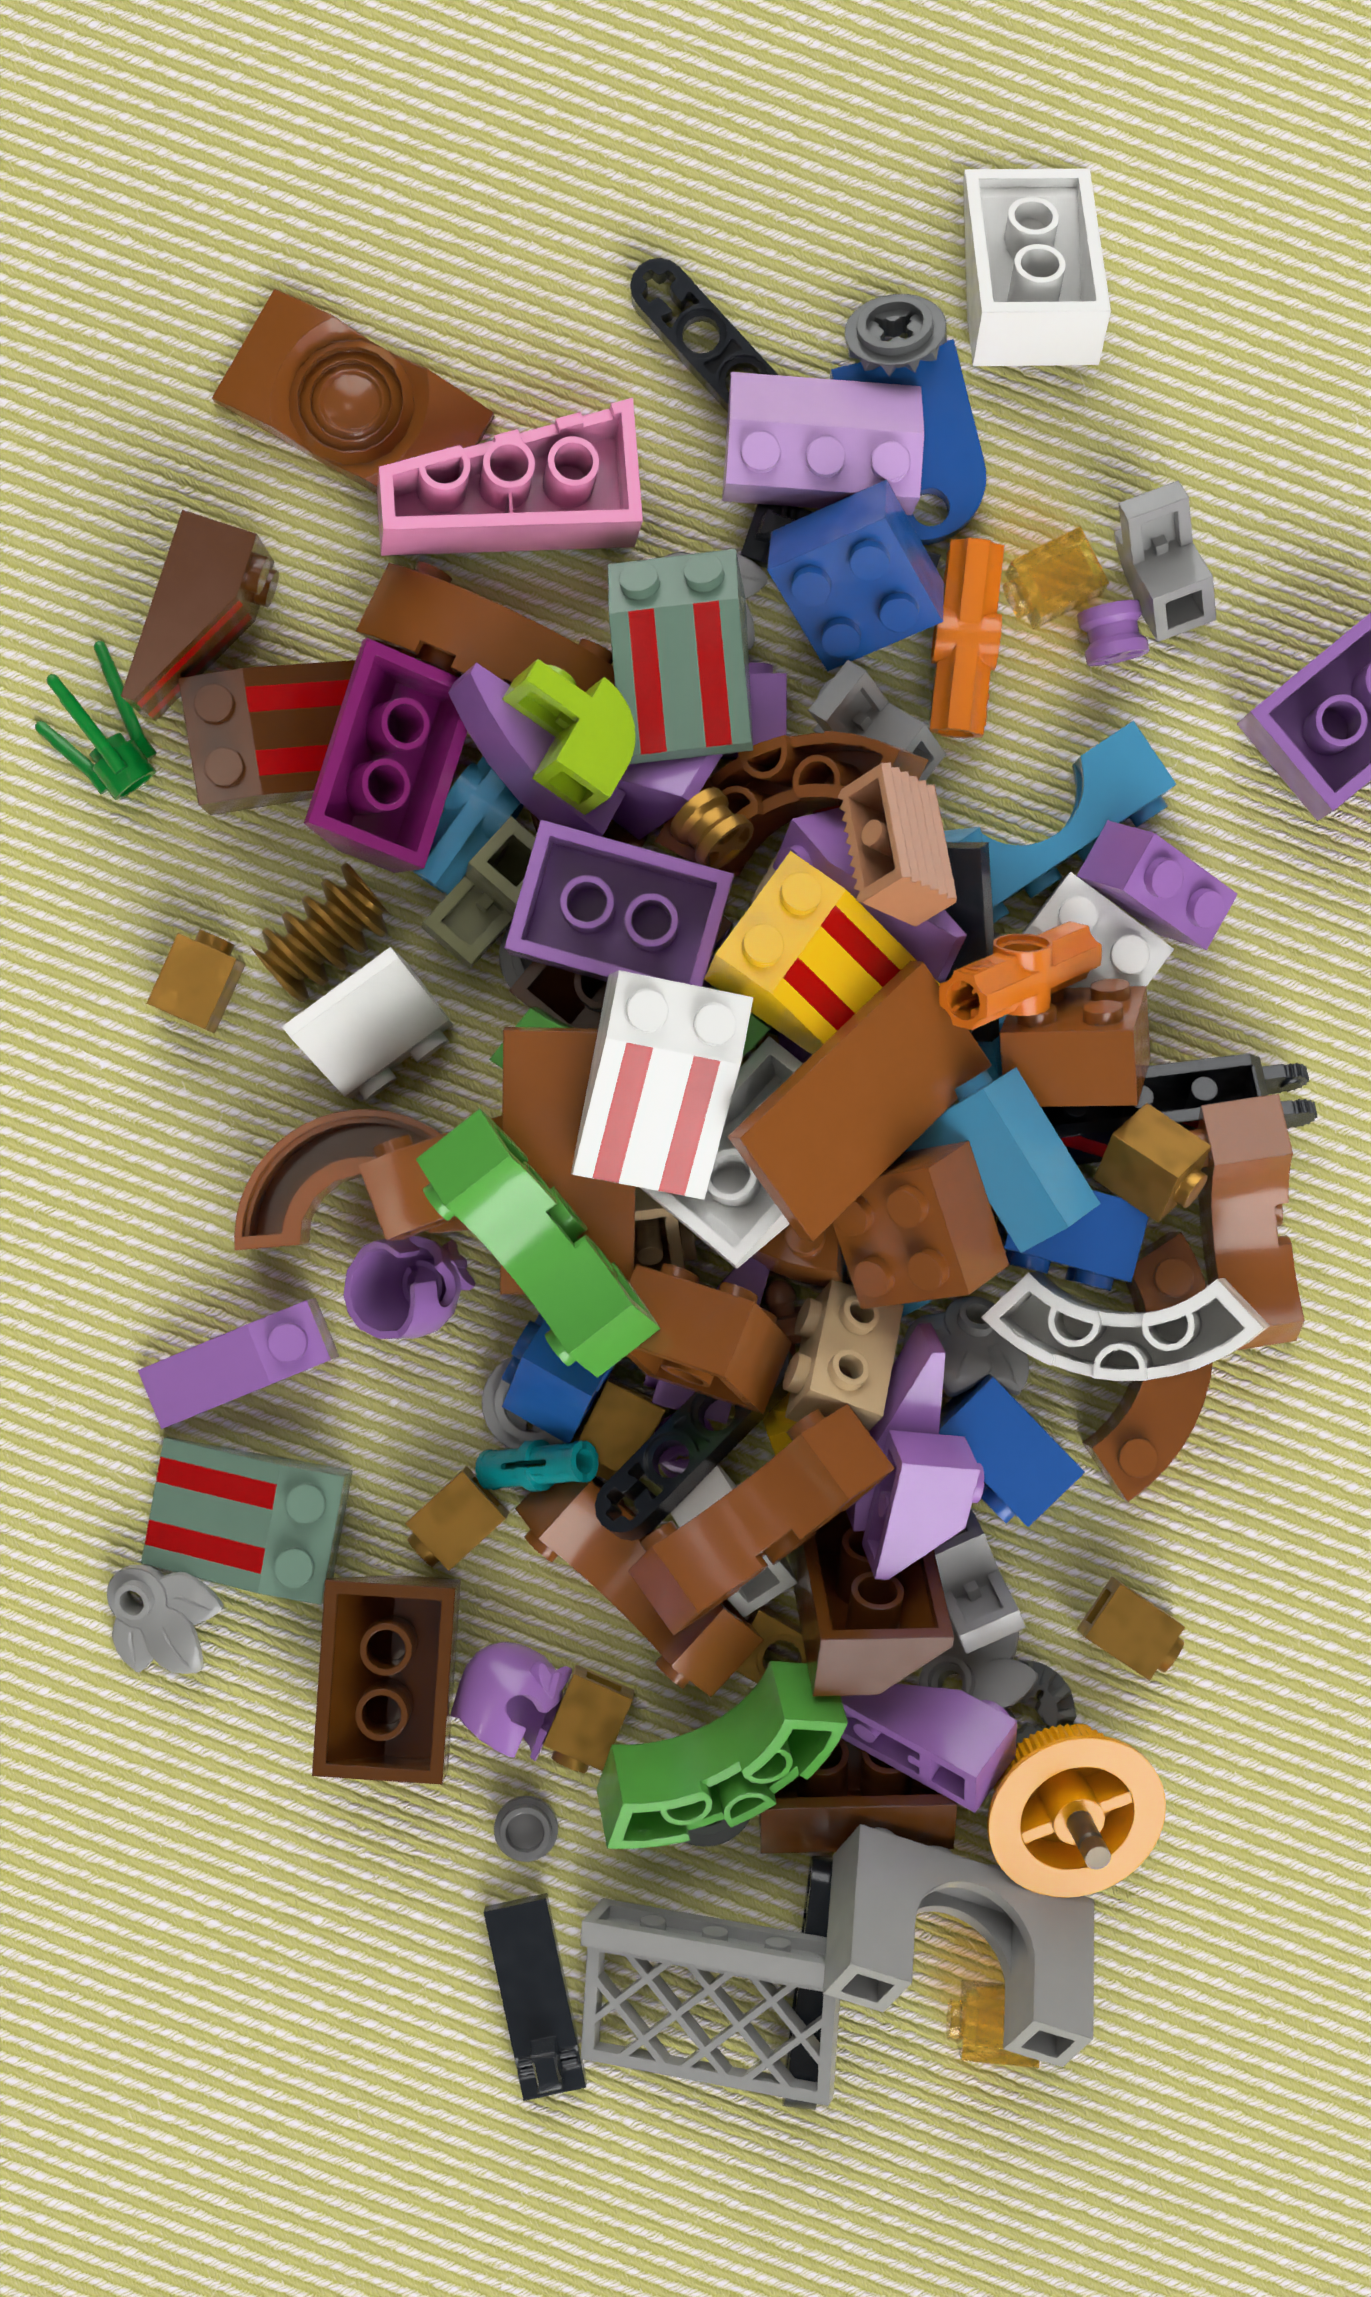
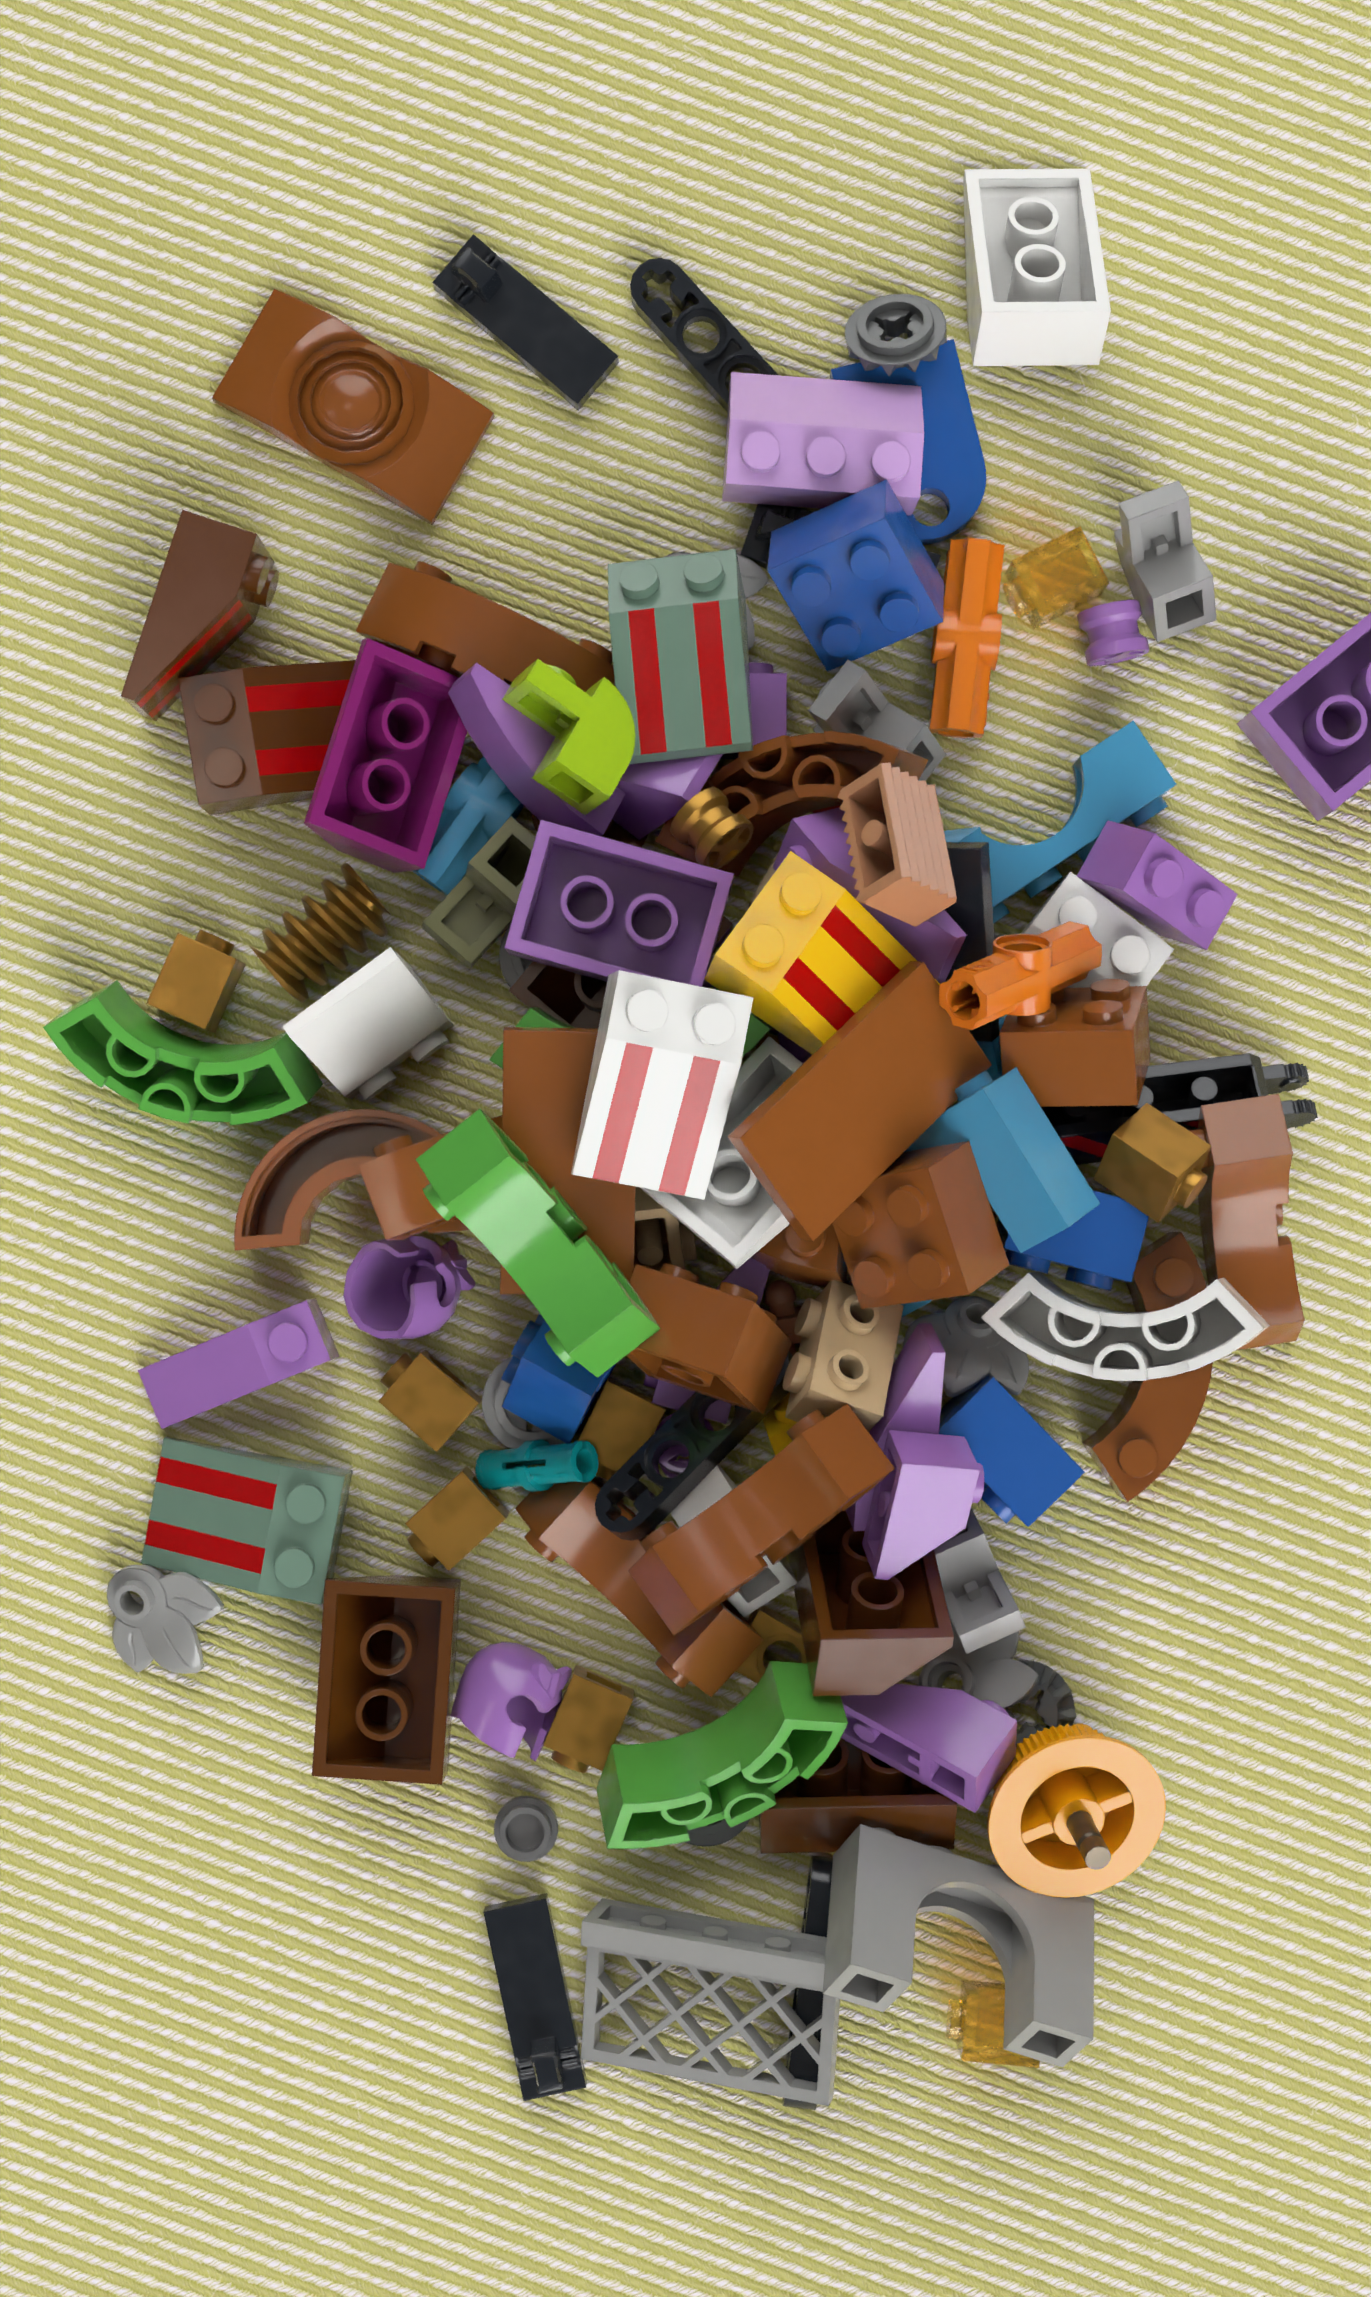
(120, 763): green plant -> none
(176, 1074): none -> bright green brick
(427, 1398): none -> pearl gold brick
(519, 492): bright pink wedge -> none
(525, 322): none -> black hinge
(1133, 1630): pearl gold brick -> none

